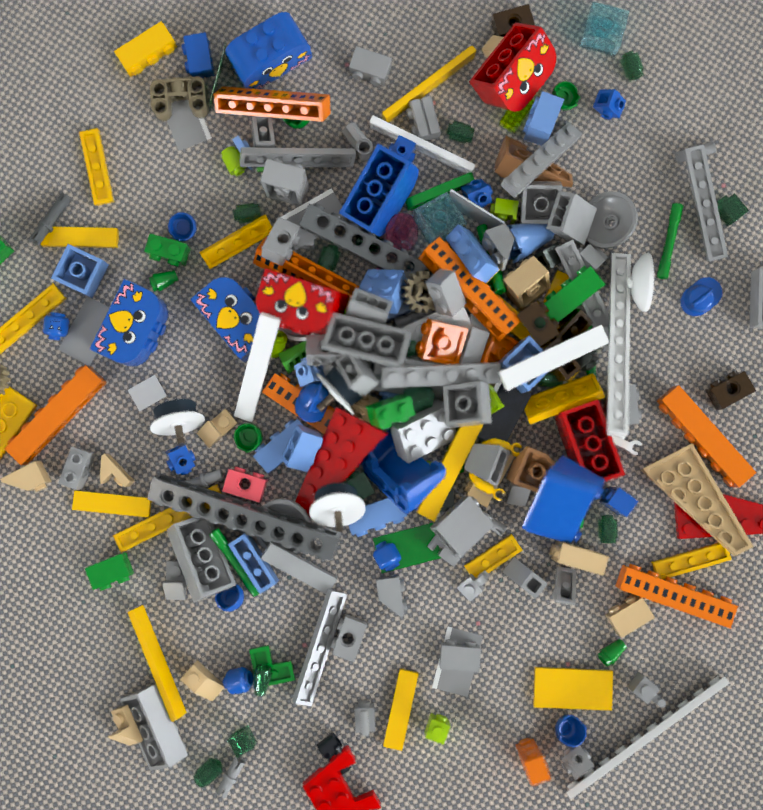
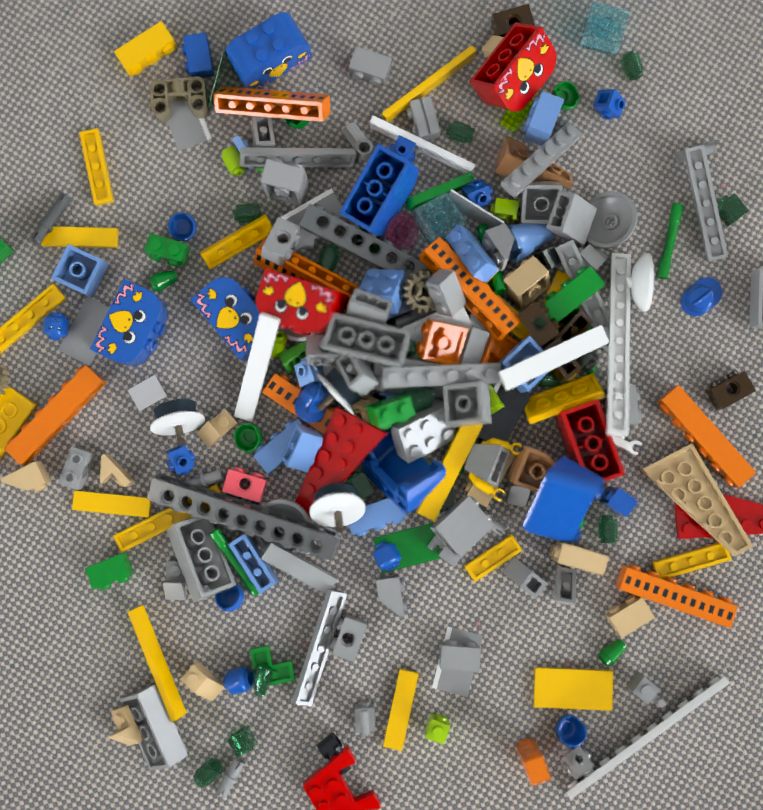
(473, 586): light grey plate -> none

